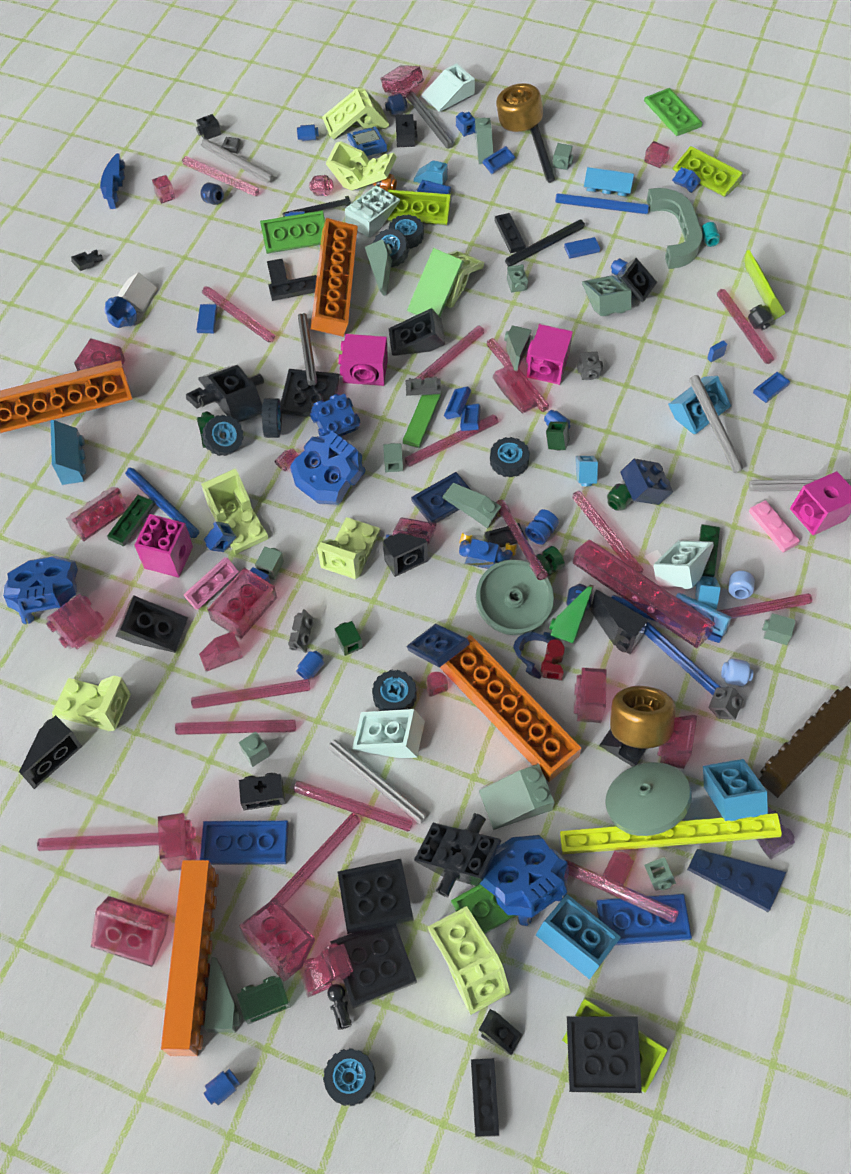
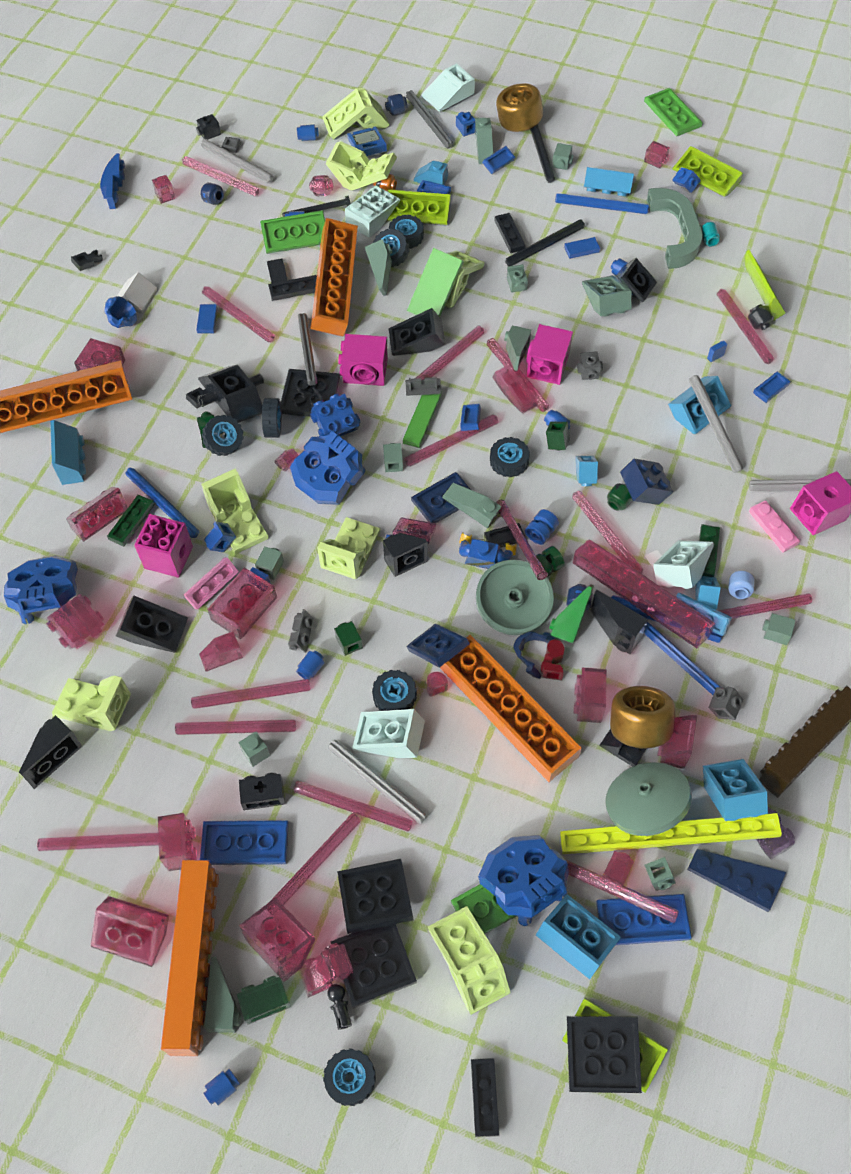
(402, 79): clear pink brick -> none
(405, 130): black brick -> none
(457, 402): blue tile -> none
(458, 853): black slope -> none
(500, 1032): black slope -> none
(517, 797): sand green slope -> none
(737, 672): light blue head -> none

